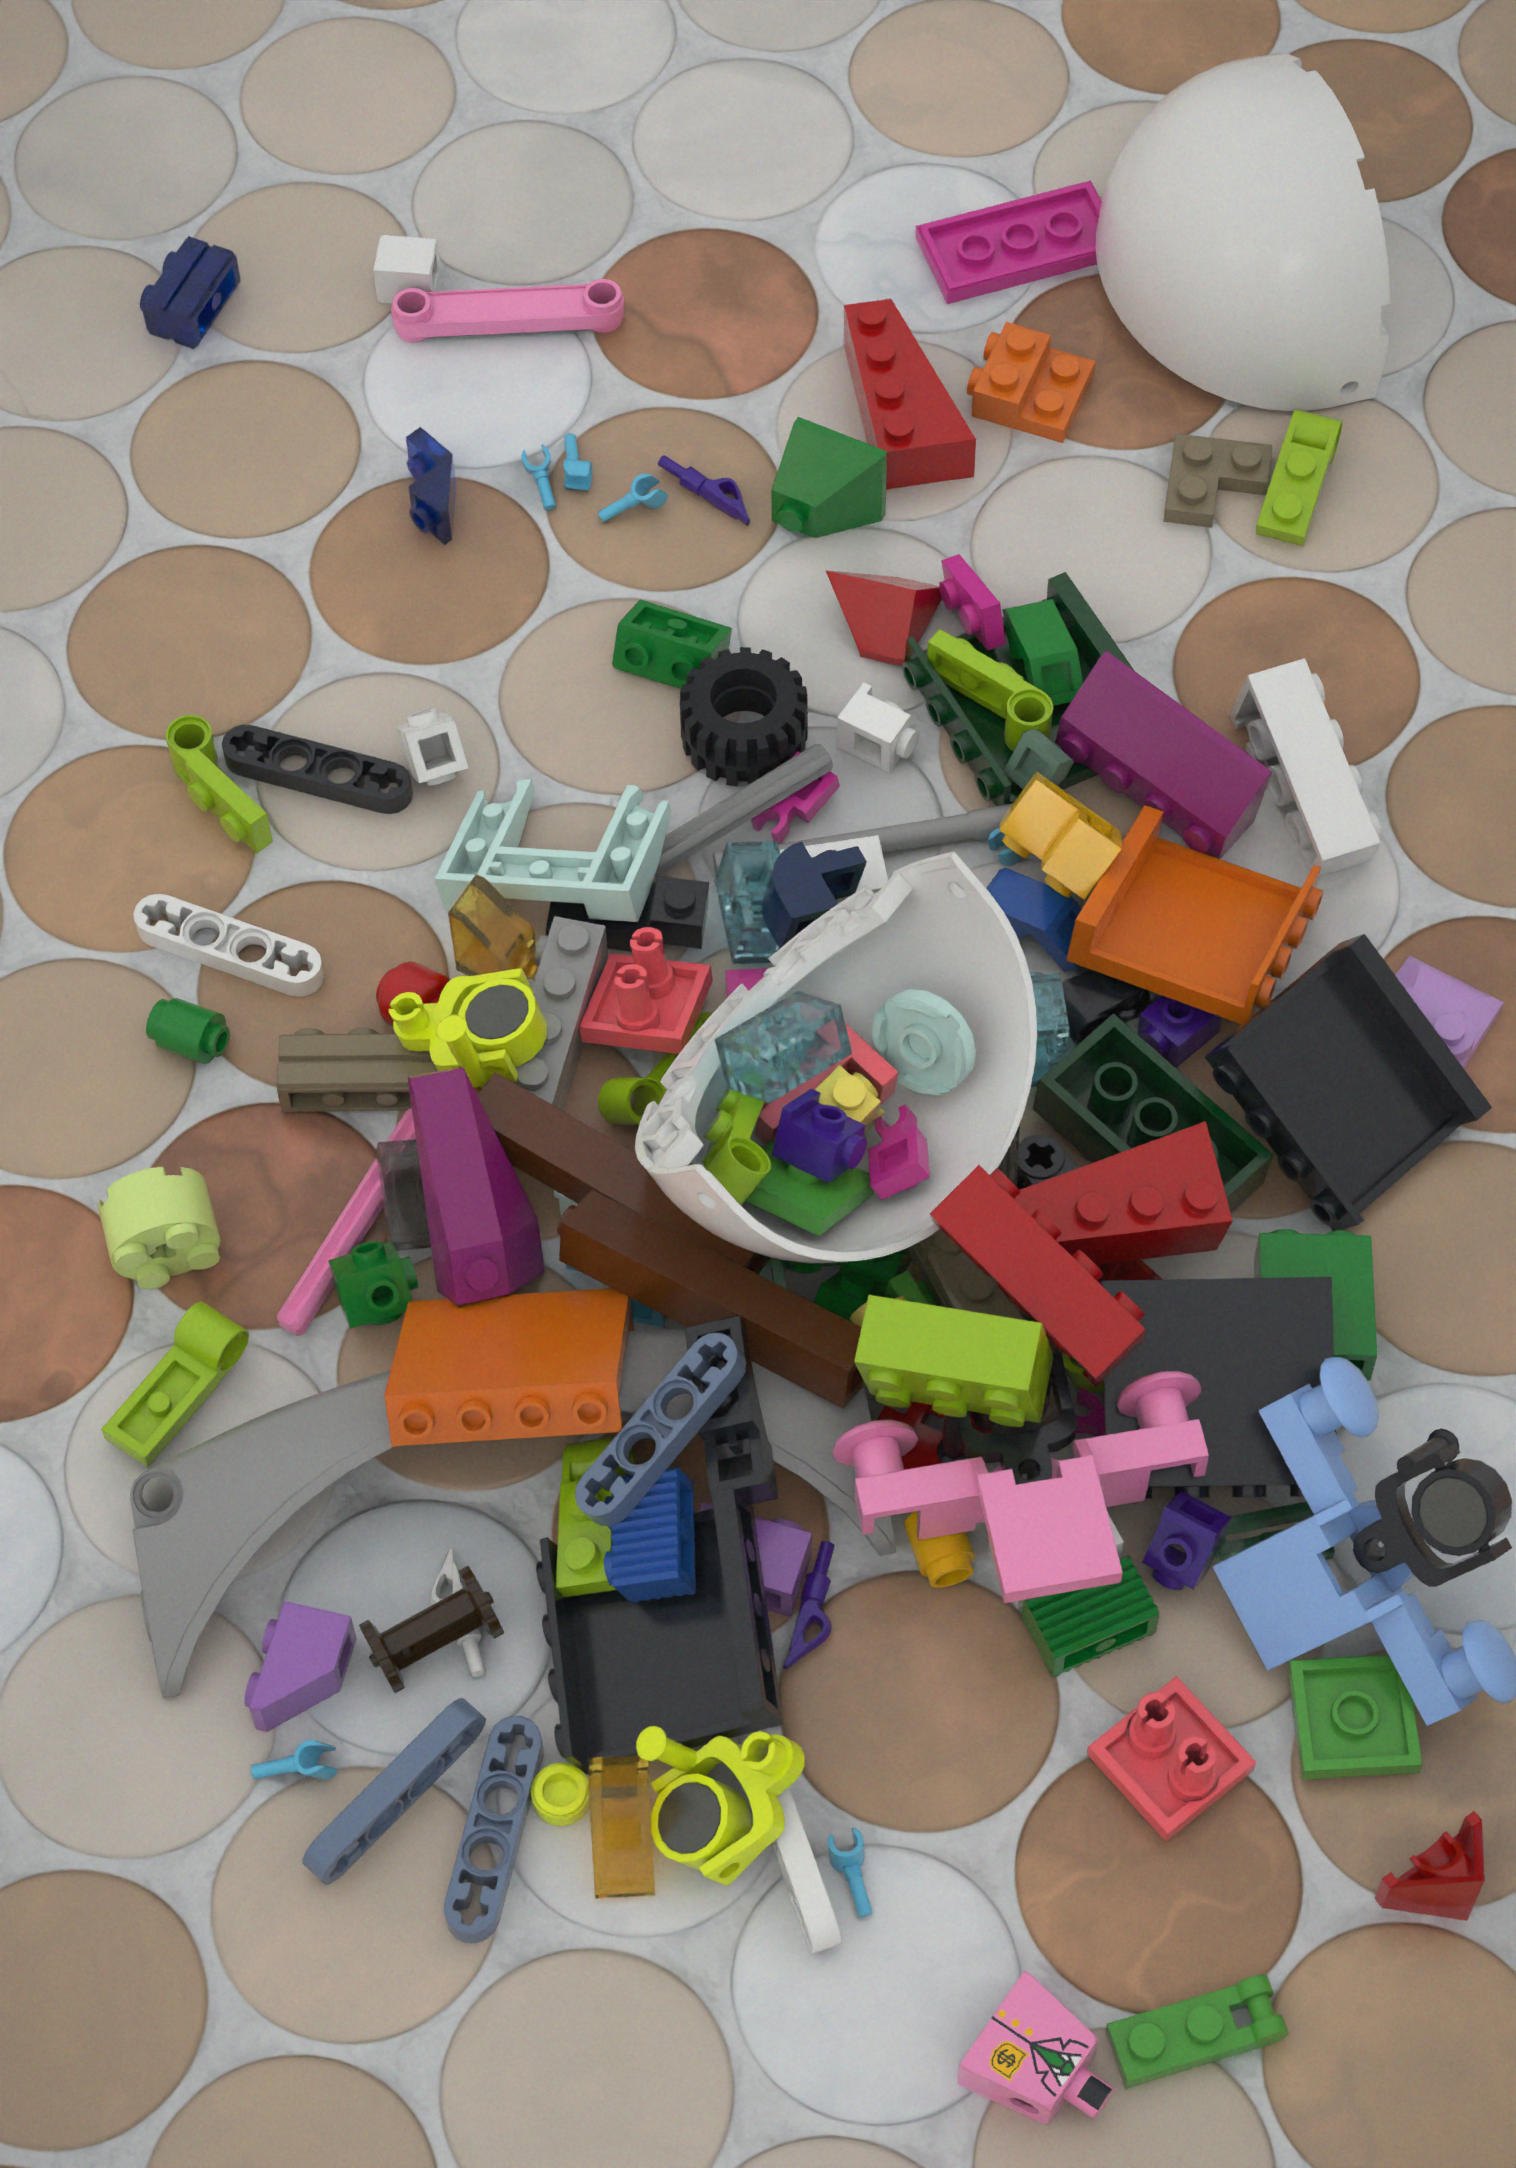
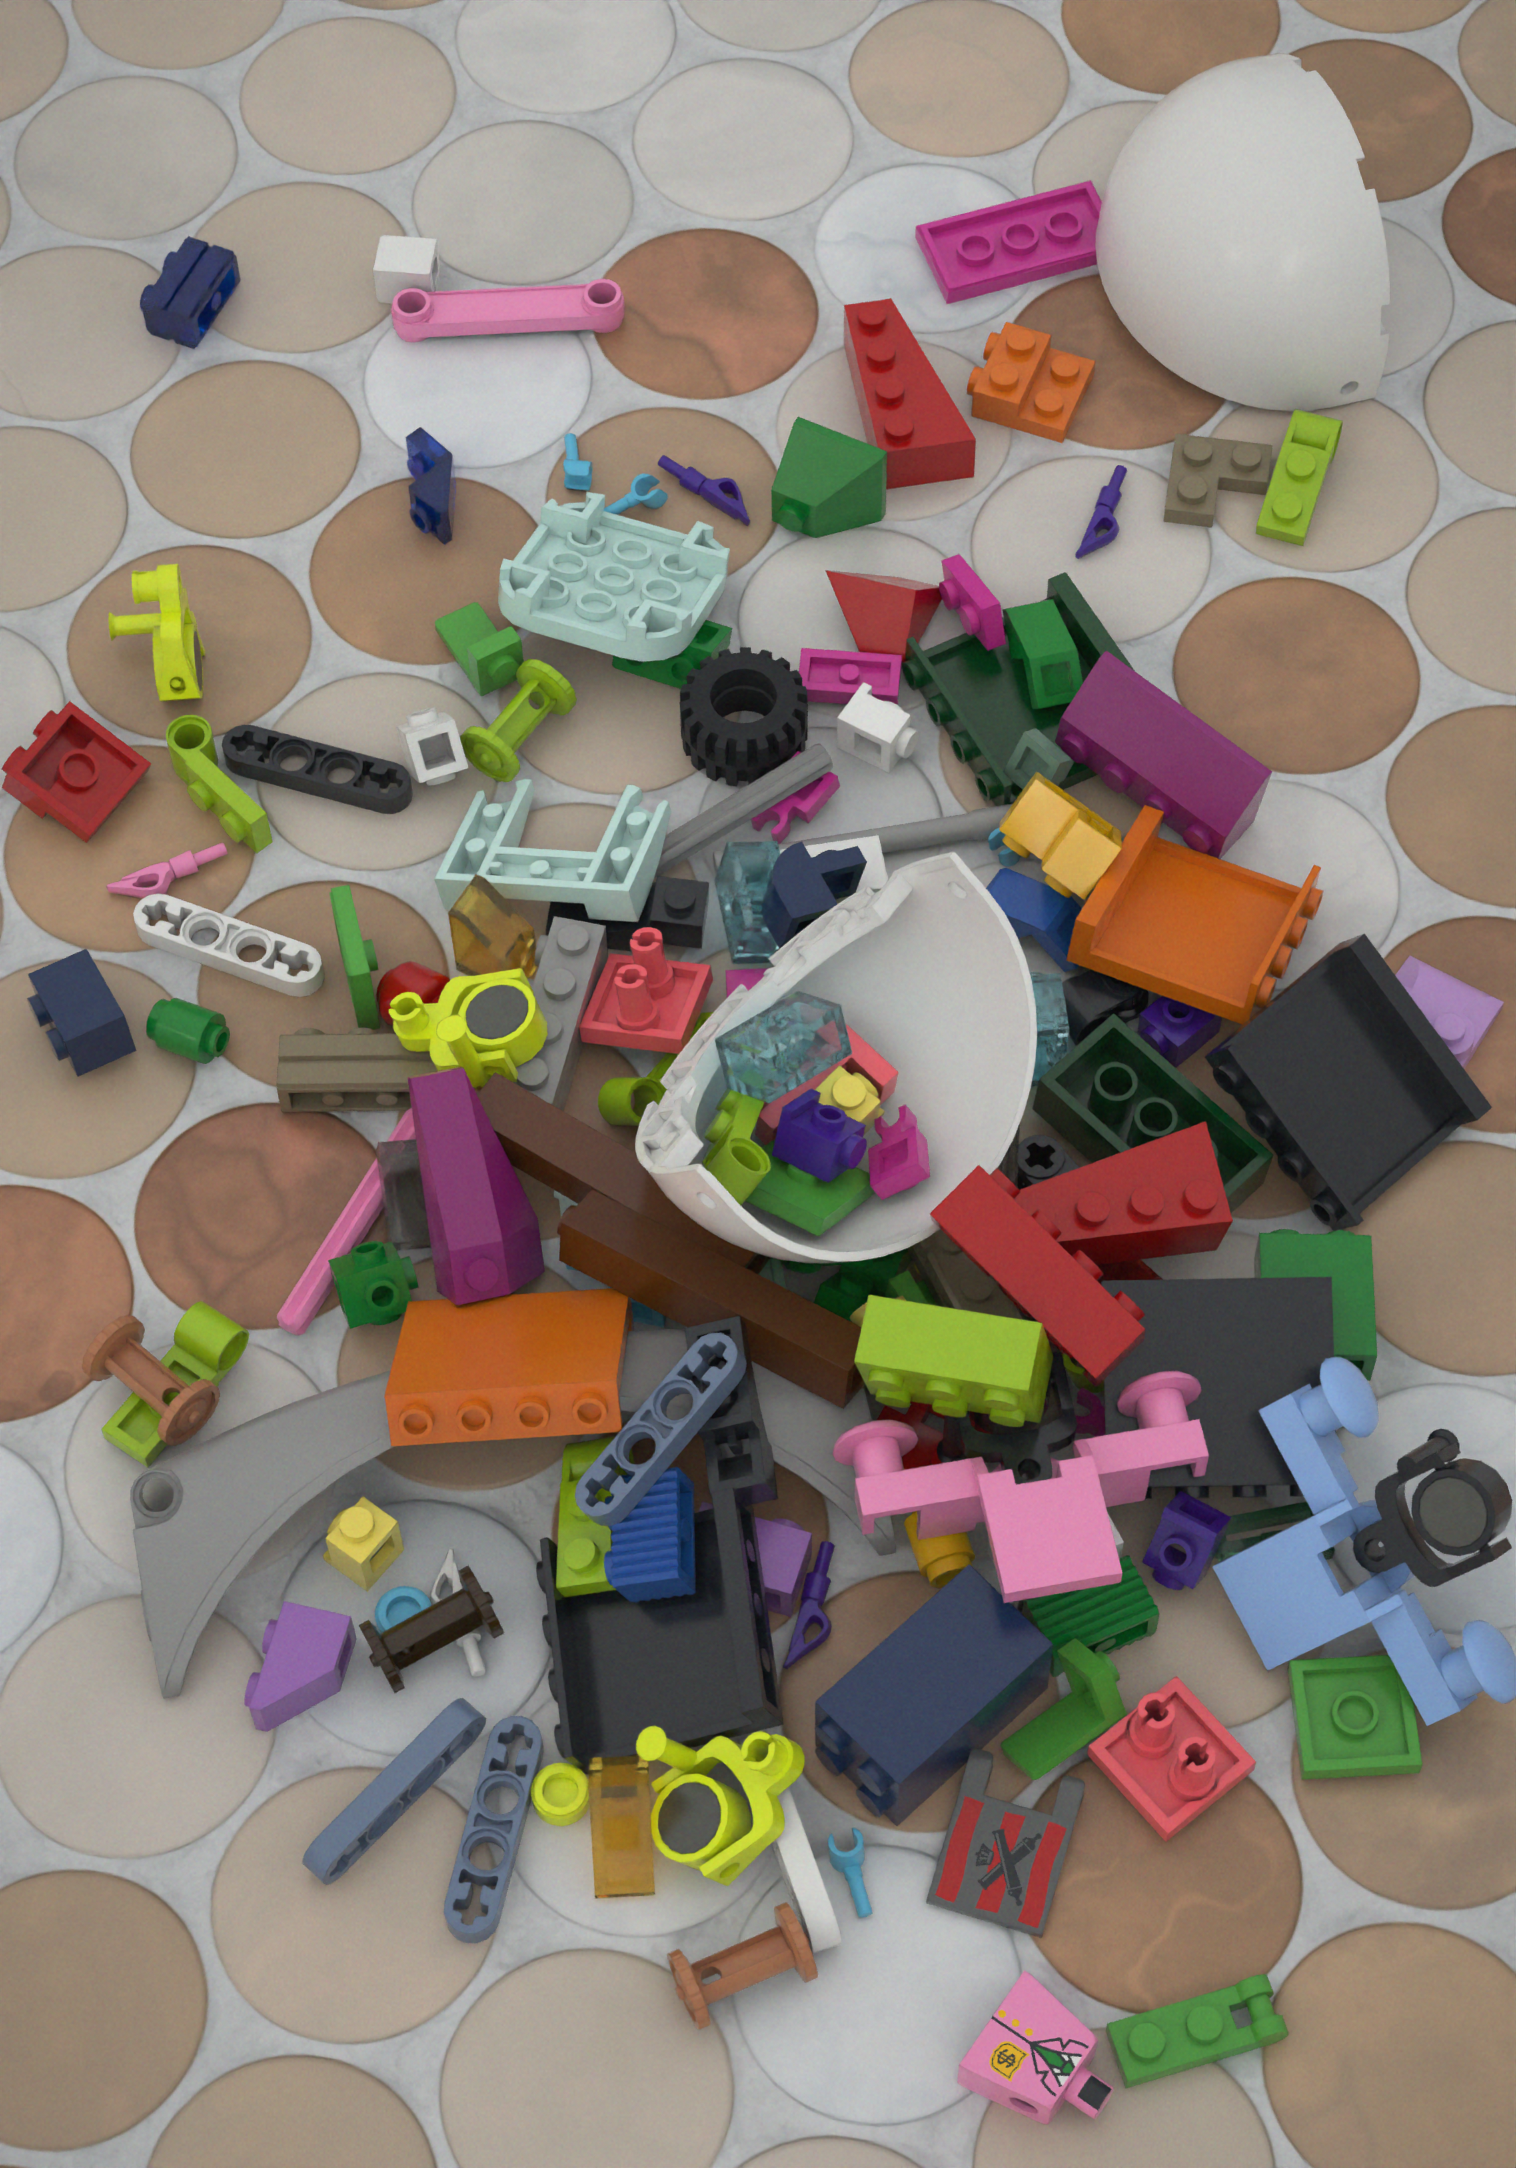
(73, 771): none -> red plate
(81, 1013): none -> dark blue brick
(119, 1353): none -> nougat hose
(159, 1225): yellowish green brick -> none
(164, 873): none -> bright pink hand
(174, 631): none -> neon yellow piece
(303, 1761): medium azure hand -> none
(355, 1539): none -> light yellow brick
(357, 957): none -> bright green plate
(399, 1605): none -> medium azure tile
(481, 651): none -> bright green bracket
(494, 748): none -> lime hose
(542, 478): medium azure hand -> none
(613, 581): none -> light aqua tile
(743, 1965): none -> nougat hose
(837, 675): none -> dark pink plate
(924, 1041): light aqua tile -> none
(931, 1695): none -> dark blue brick
(991, 685): lime plate -> none
(1001, 1856): none -> flag
(1073, 1720): none -> bright green bracket
(1103, 515): none -> dark purple hand
(1308, 767): white wedge -> none
(1443, 1877): red slope -> none

